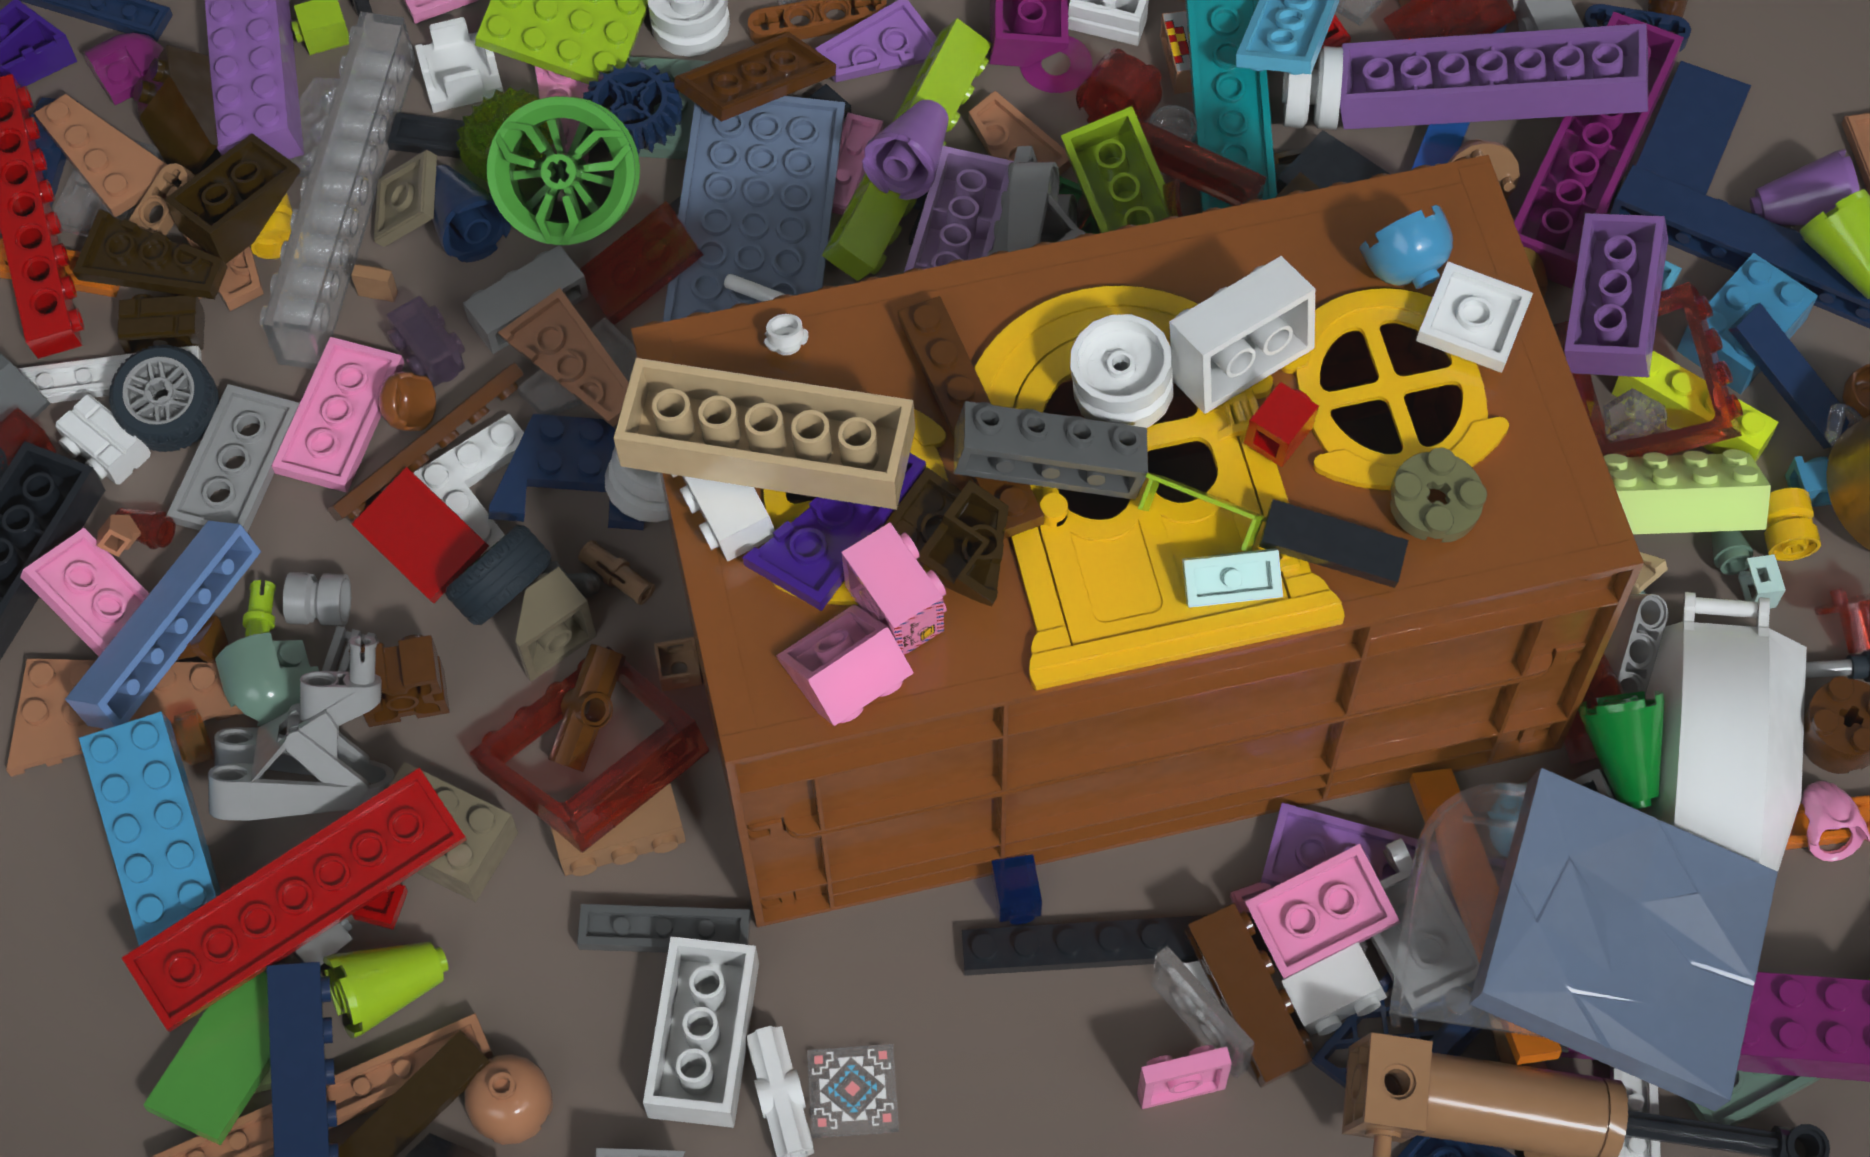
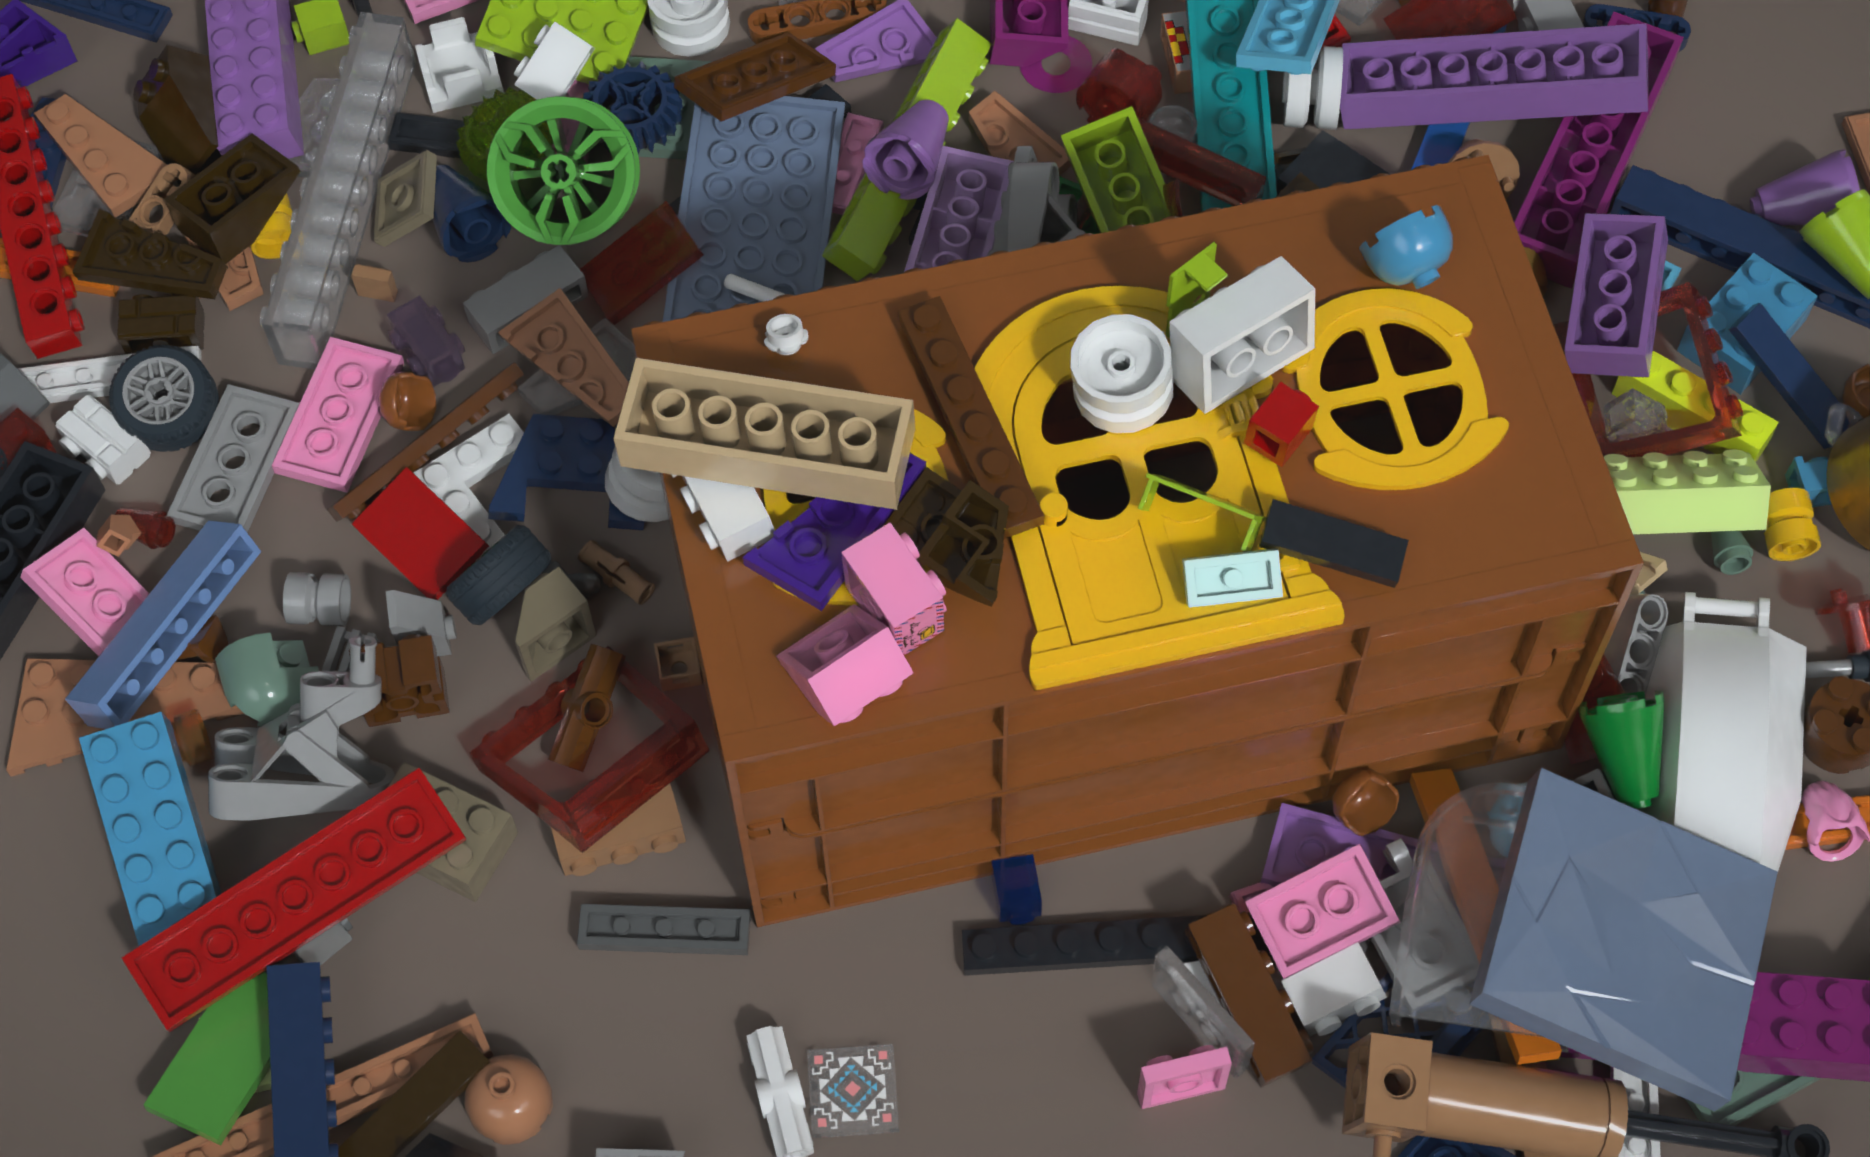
(122, 62): magenta brick -> none
(259, 614): lime pin -> none
(382, 981): lime cone -> none
(384, 909): red plate -> none
(422, 616): none -> light grey slope
(554, 63): none -> white brick
(701, 1032): white brick -> none
(1050, 450): dark grey brick -> none
(1192, 280): none -> lime piece
(1365, 801): none -> dark orange hair
(1442, 472): olive plate -> none
(1474, 317): white plate -> none
(1693, 126): dark blue tile -> none
(1765, 577): light aqua piece -> none

